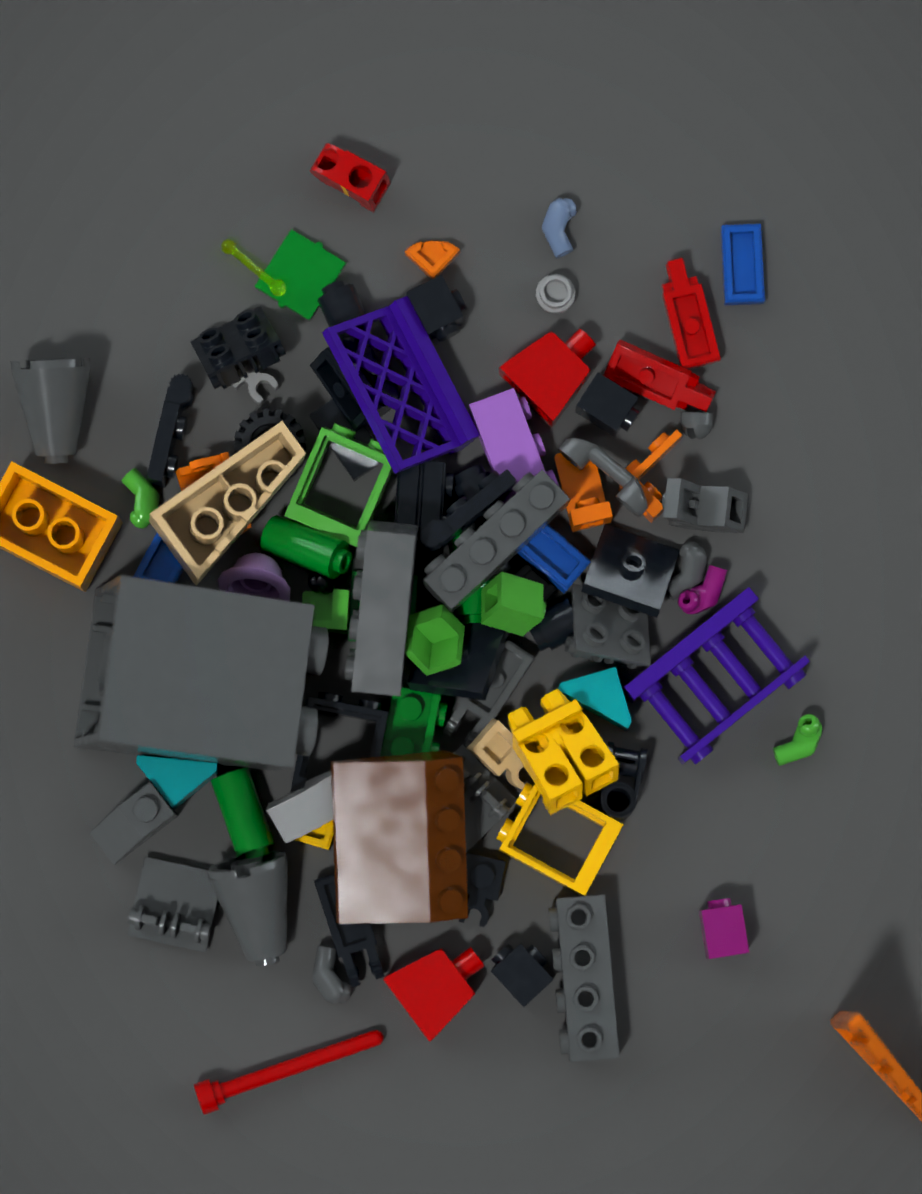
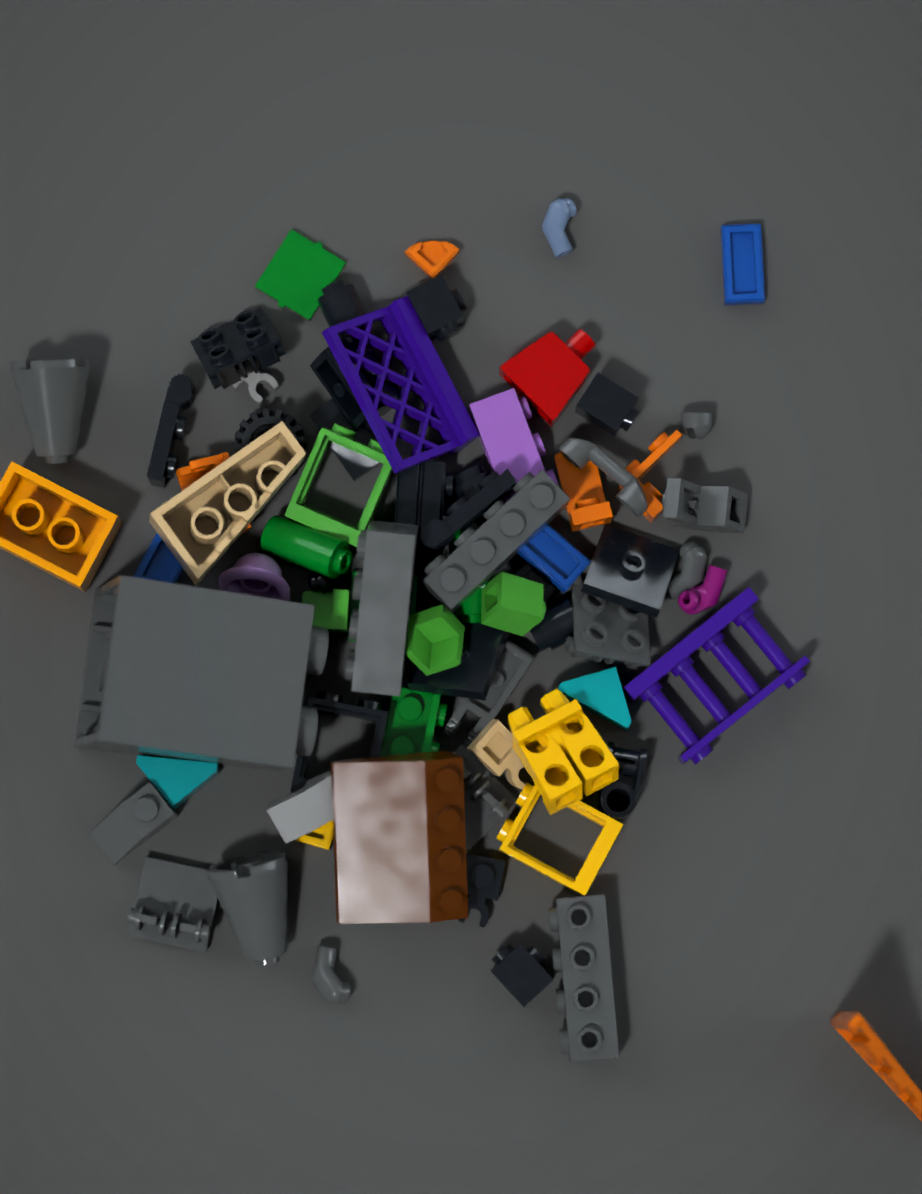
(146, 498): bright green arm -> none
(214, 1093): red piece -> none
(243, 813): green brick -> none
(277, 286): clear neon green hinge -> none
(348, 937): black hinge -> none
(351, 175): red leg -> none
(435, 988): red torso -> none
(555, 293): light grey plate -> none
(657, 378): red hinge -> none
(689, 318): red hinge -> none
(723, 929): magenta brick -> none
(803, 742): bright green arm -> none

